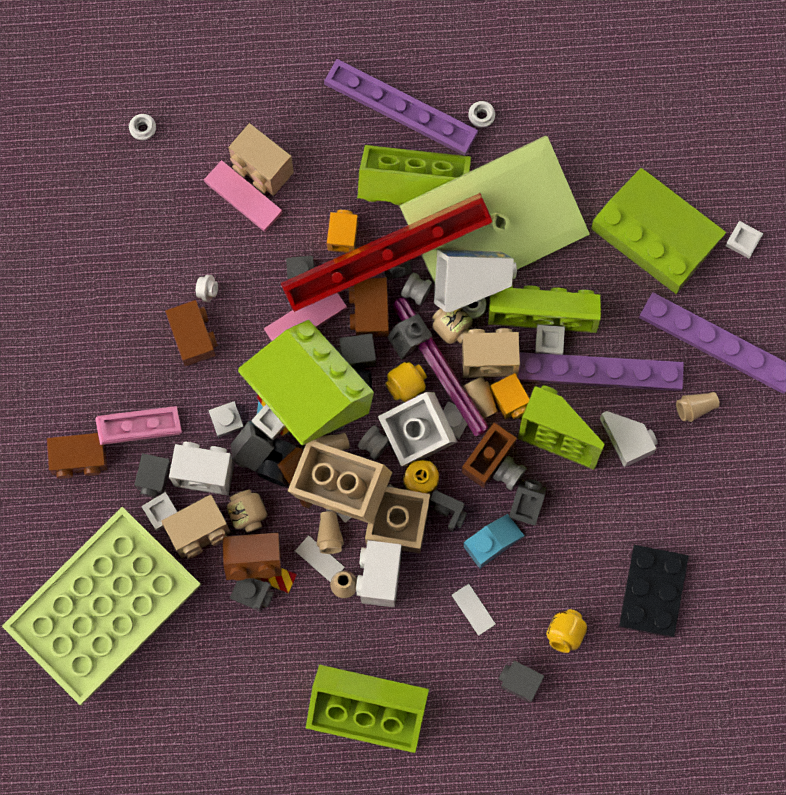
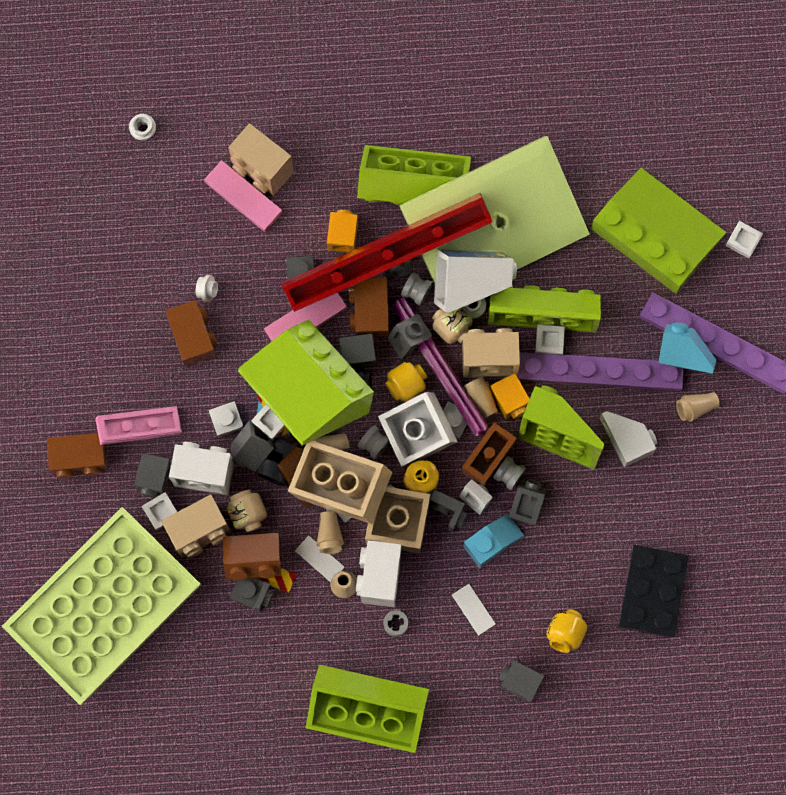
(401, 107): medium lavender plate -> none
(402, 629): none -> light grey bush
(476, 496): none -> white plate
(485, 107): white plate -> none
(685, 349): none -> medium azure slope

